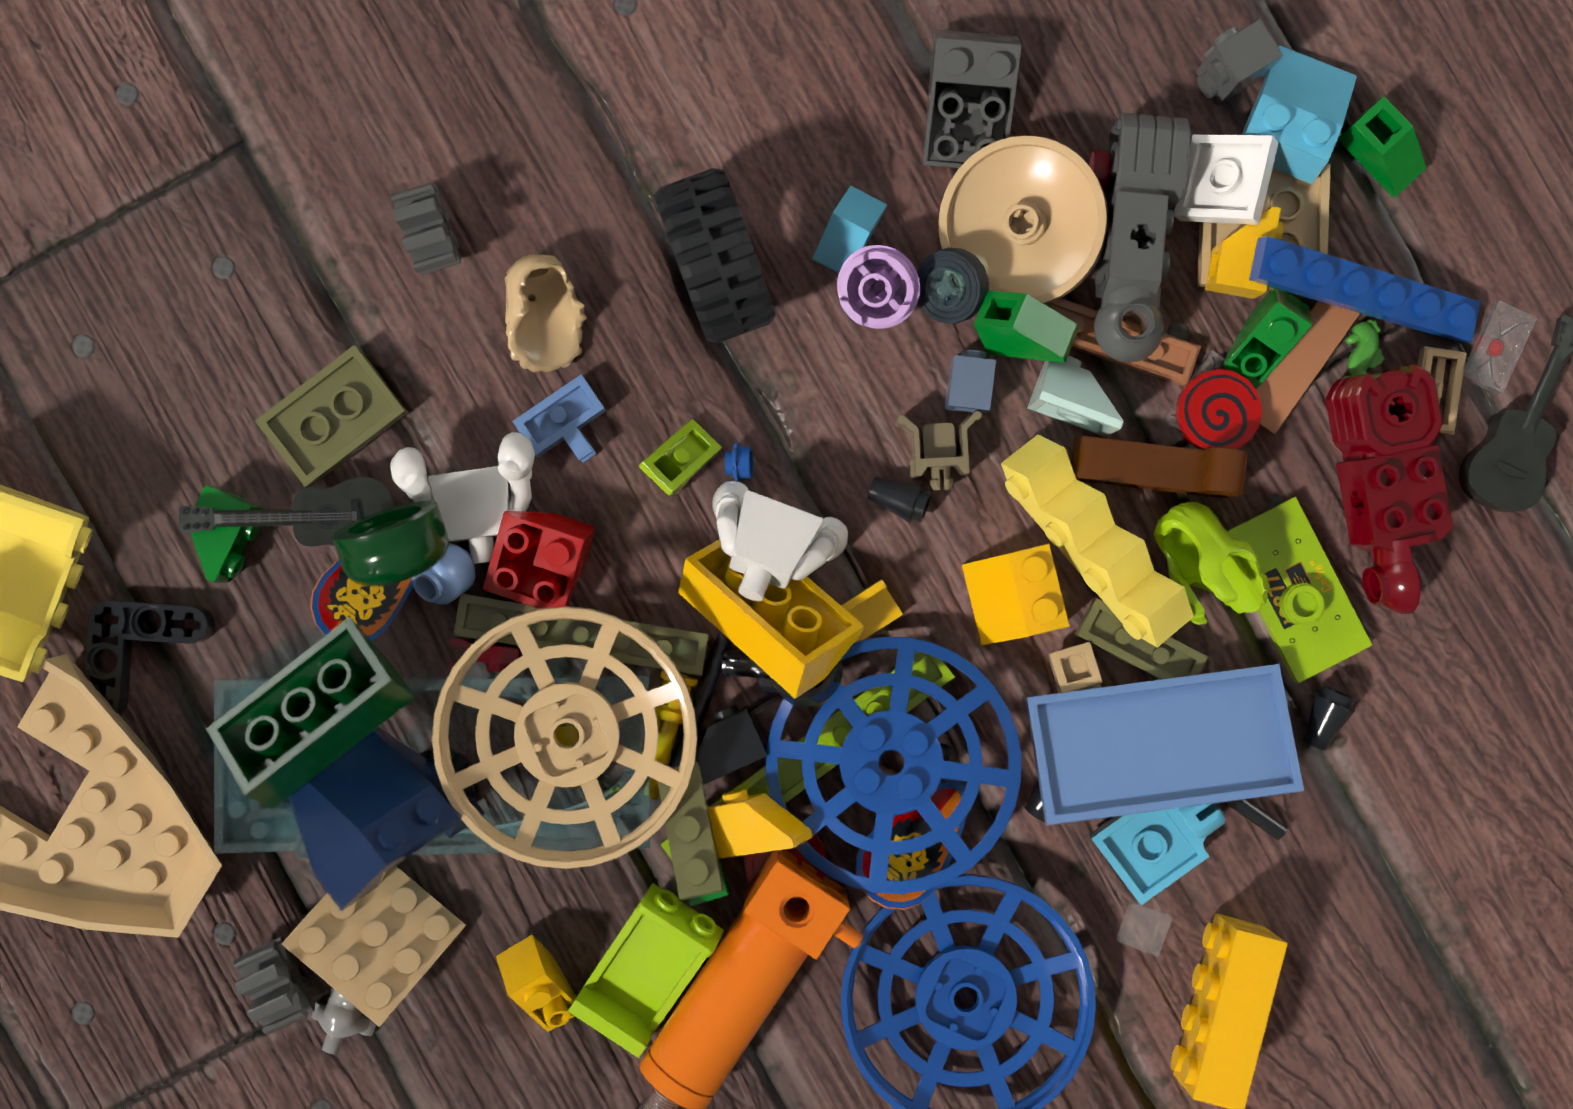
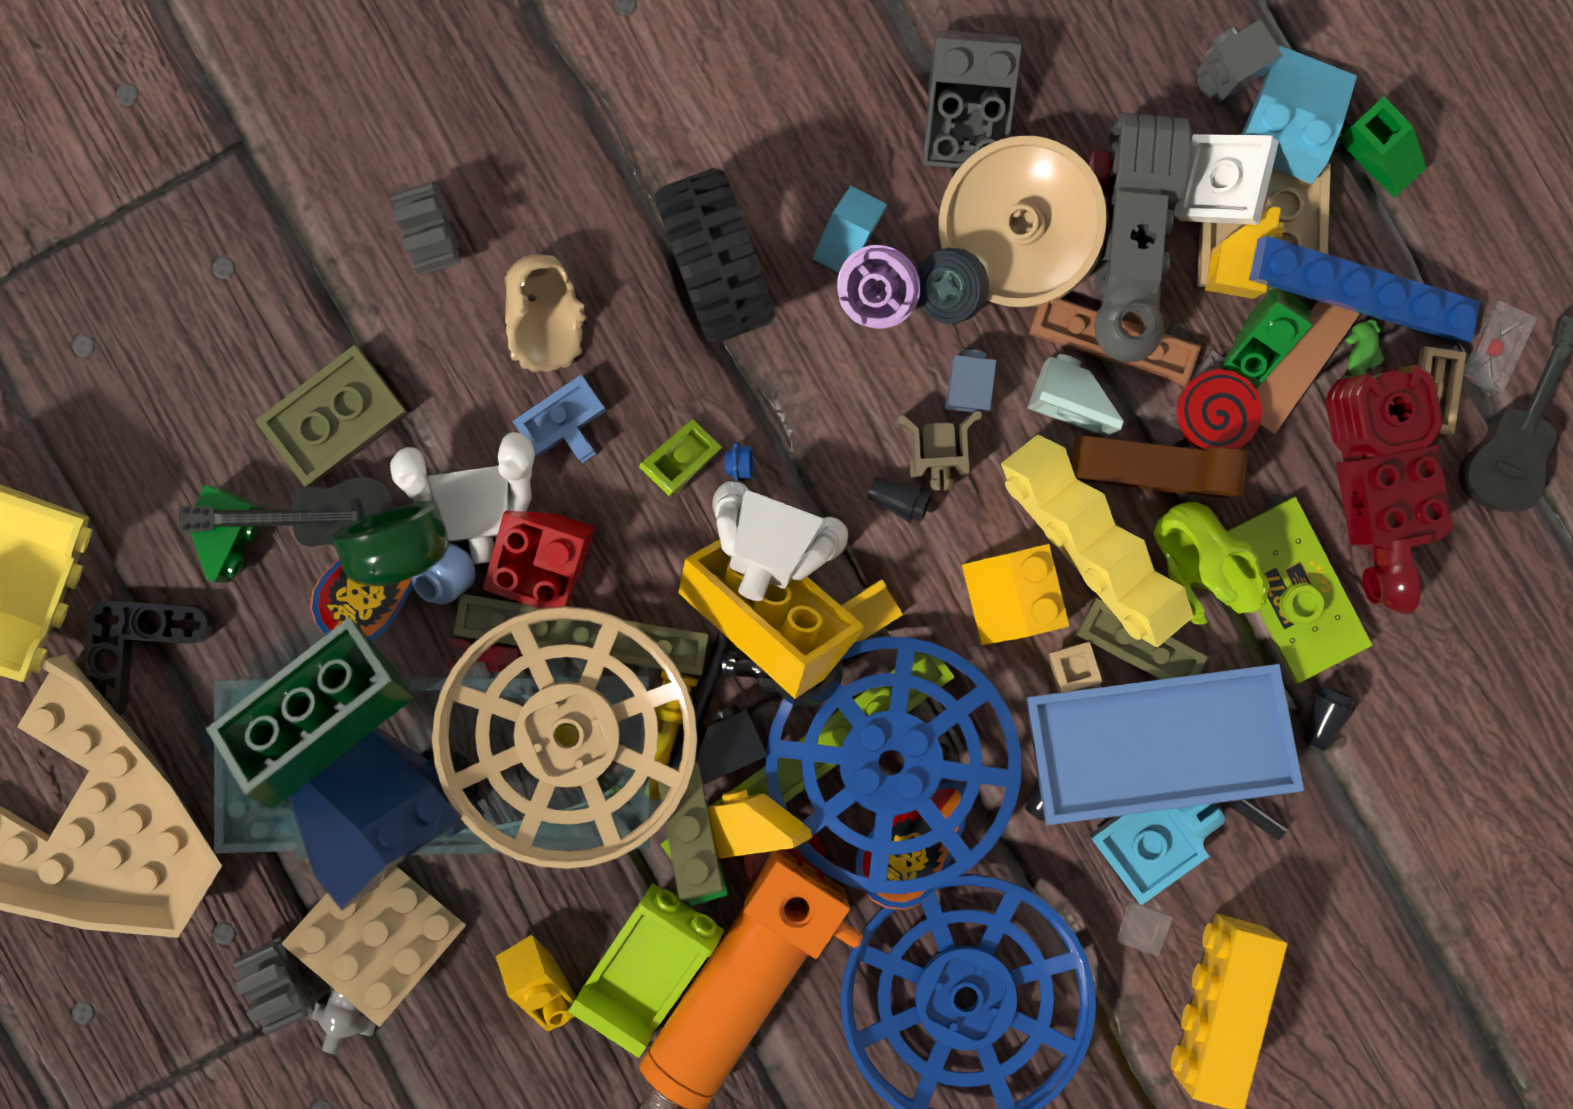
(1024, 328): green slope -> none

